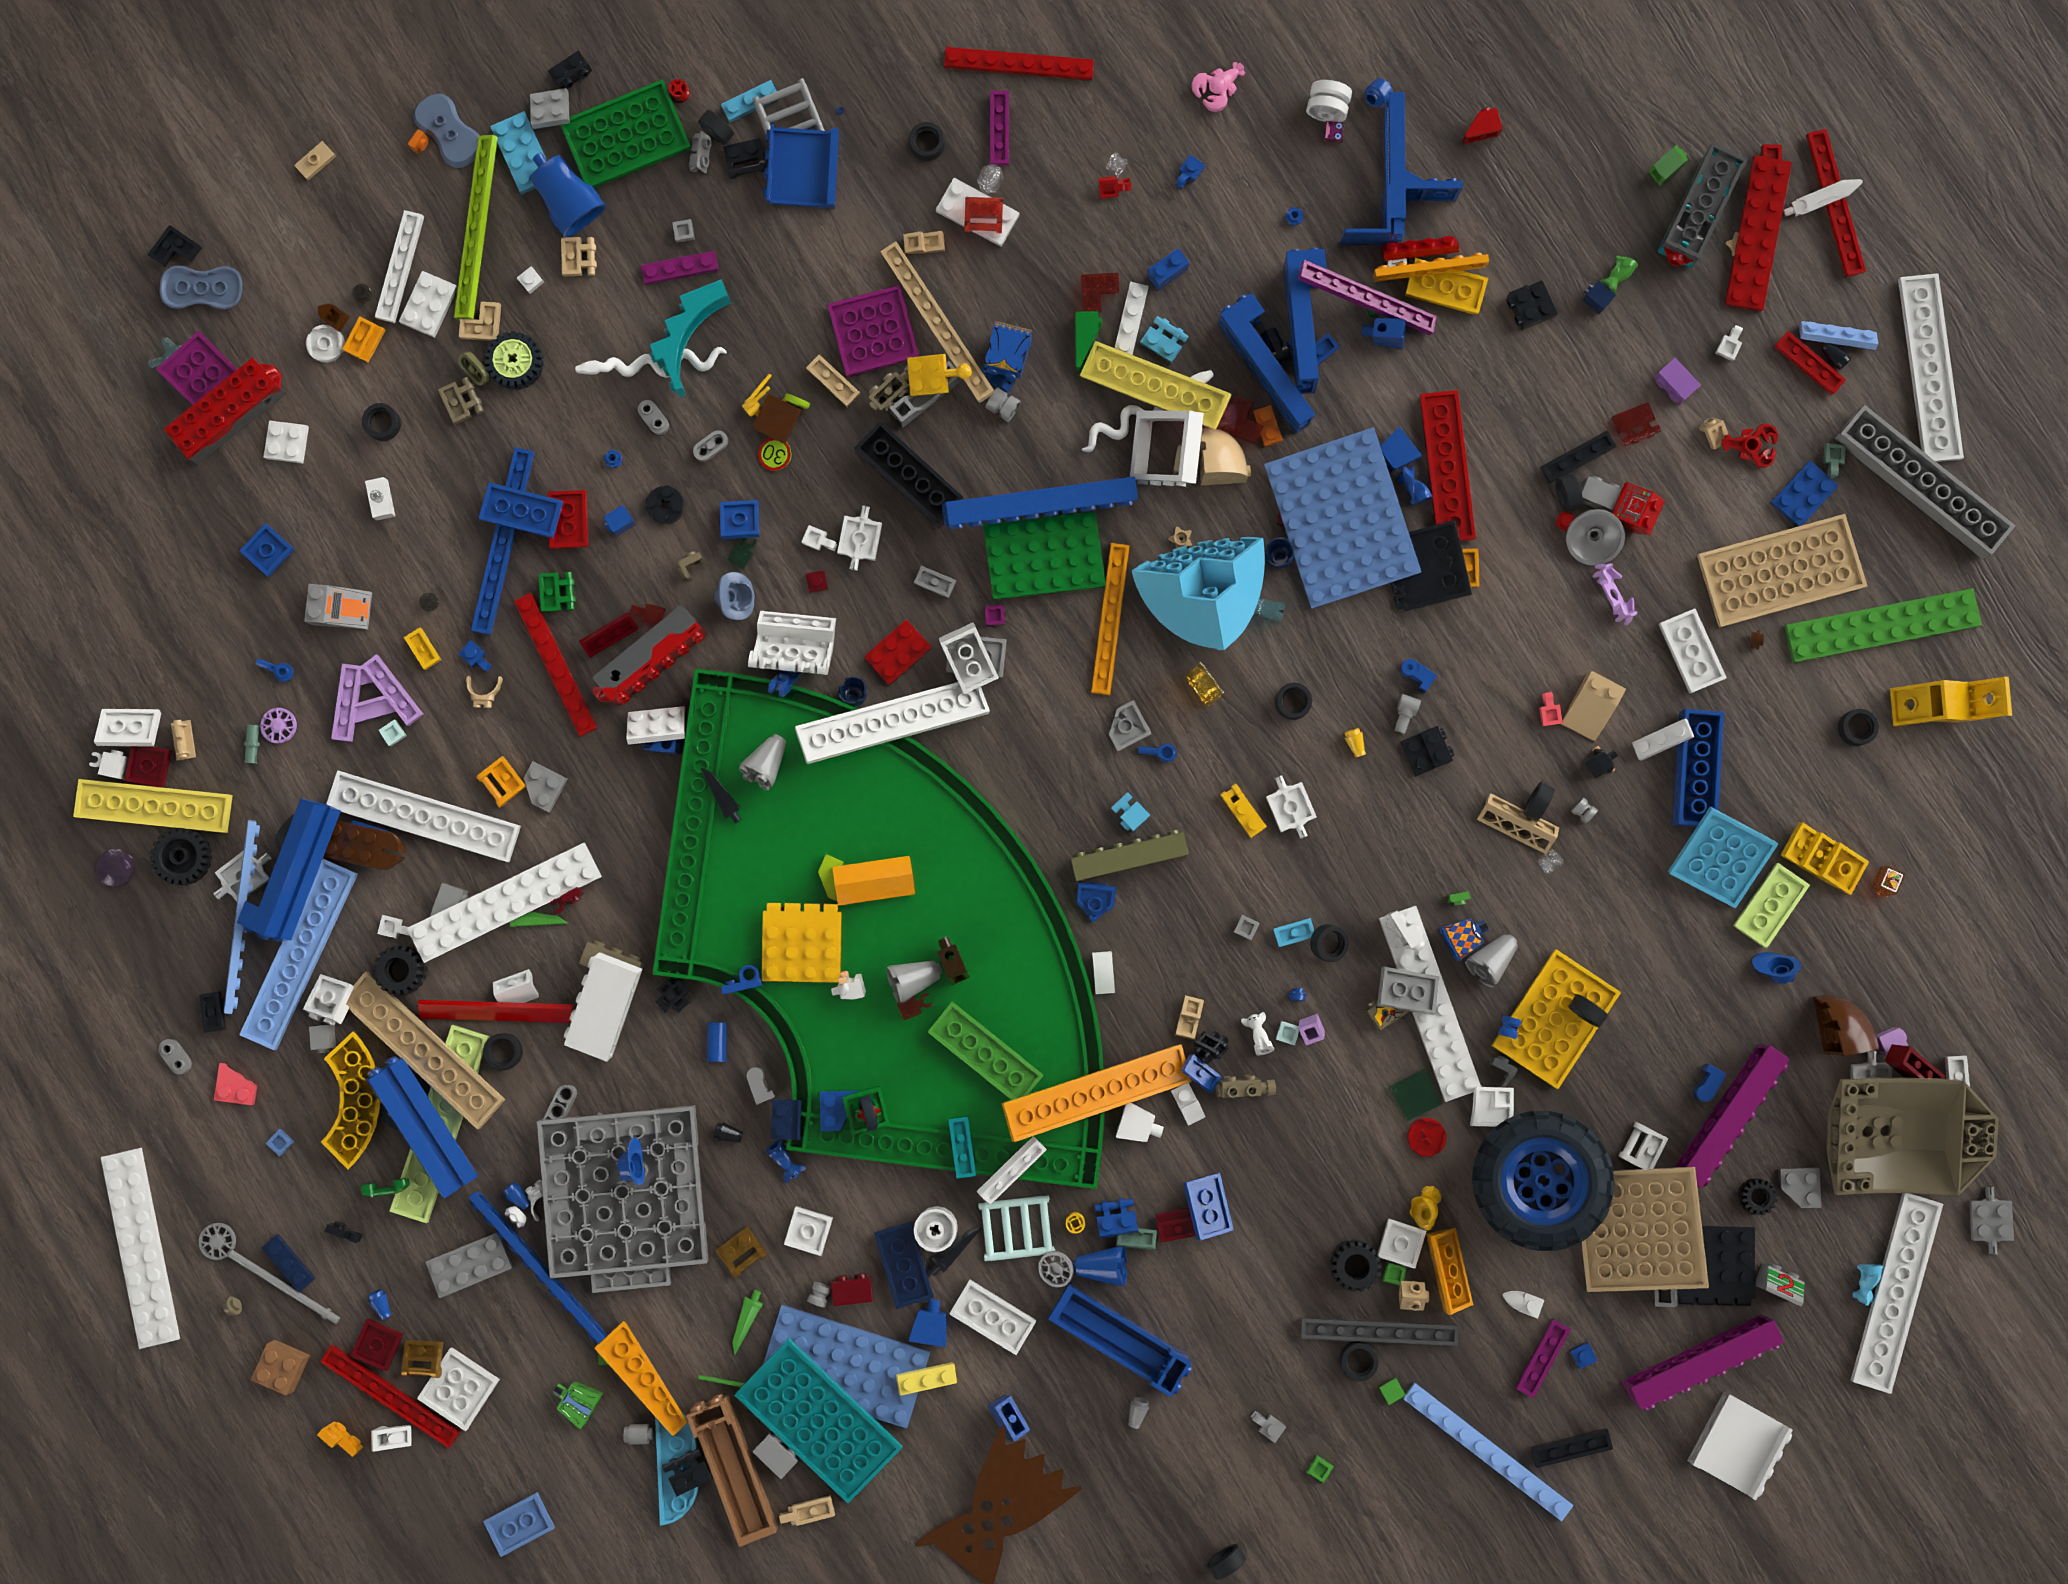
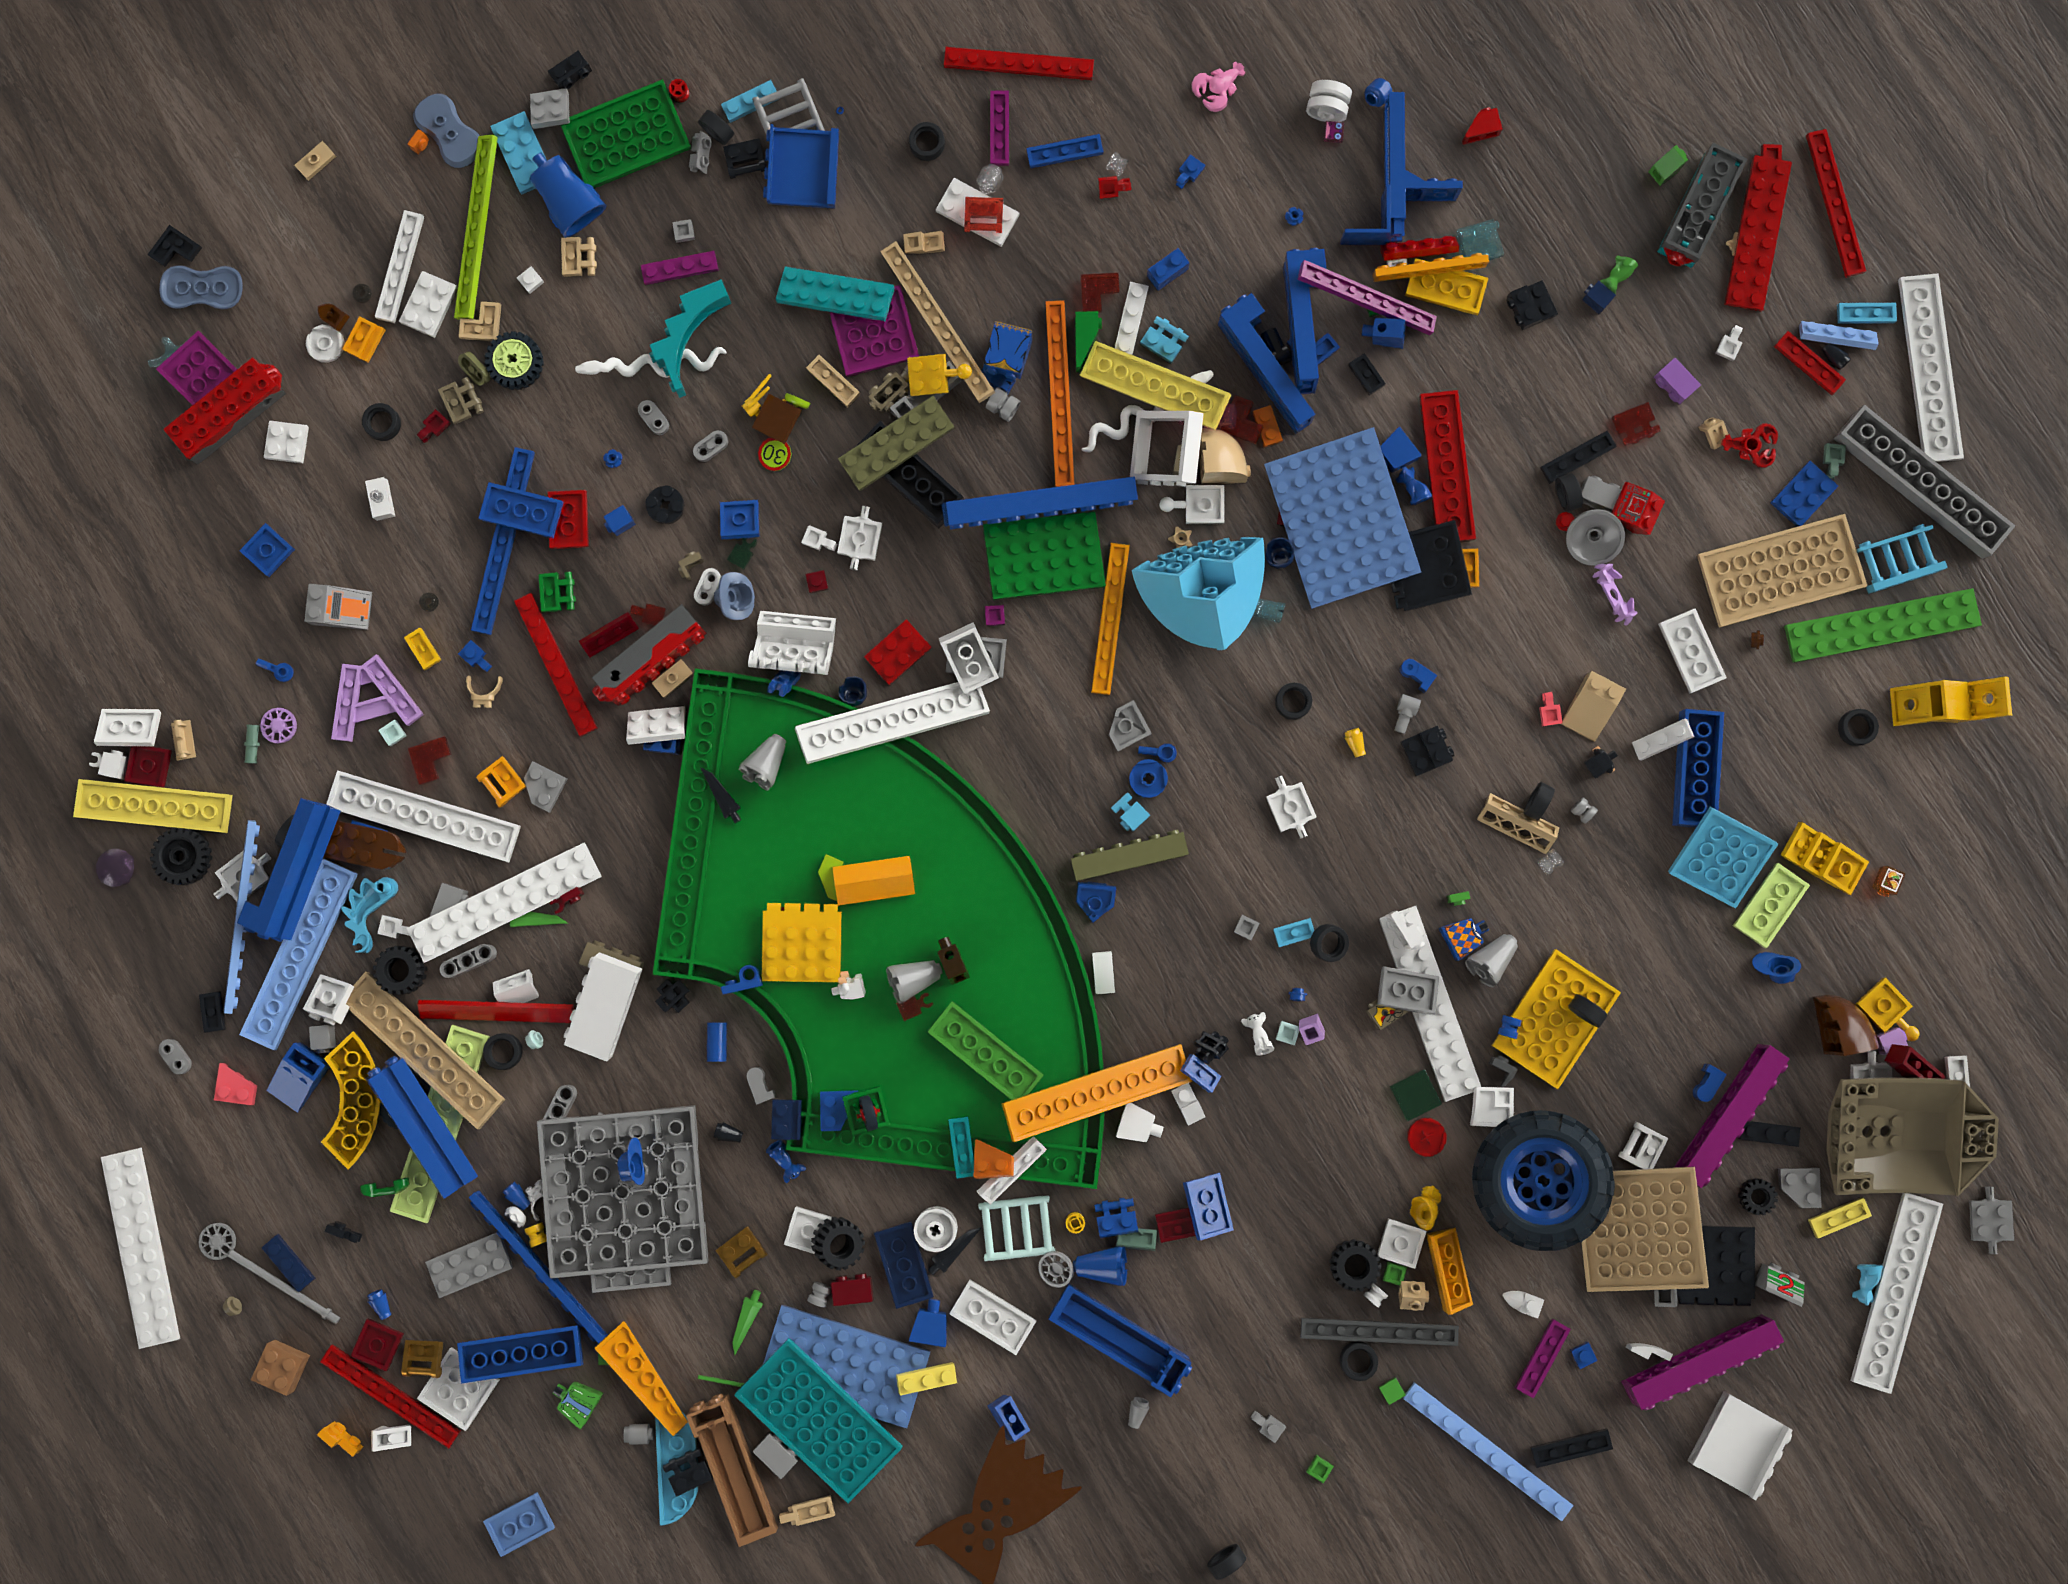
(280, 1142): medium blue tile -> none
(297, 1076): none -> blue slope
(371, 897): none -> medium azure animal
(424, 757): none -> clear red plate
(434, 423): none -> dark red plate
(459, 961): none -> light grey beam
(520, 1354): none -> blue brick
(534, 1040): none -> light aqua plate
(536, 1234): none -> yellow wheel
(672, 678): none -> tan plate
(706, 586): none -> white plate
(835, 293): none -> teal plate
(848, 1253): none -> black tyre
(896, 443): none -> olive plate
(935, 582): light grey plate -> none
(991, 1162): none -> orange wing
(1059, 393): none -> orange plate
(1064, 151): none -> blue plate
(1155, 770): none -> blue plate
(1189, 1017): tan slope -> none
(1203, 504): none -> white plate
(1204, 684): clear yellow hinge -> none
(1240, 1087): dark tan brick -> none
(1243, 811): yellow plate -> none
(1366, 374): none -> black plate
(1375, 1295): none -> white wheel
(1481, 239): none -> clear light blue plate
(1645, 1350): none -> white slope
(1771, 1133): none -> black plate
(1822, 197): white piece -> none
(1839, 1217): none -> light yellow plate
(1866, 313): none -> medium azure plate
(1885, 1007): none -> yellow plate
(1896, 576): none -> medium azure fence

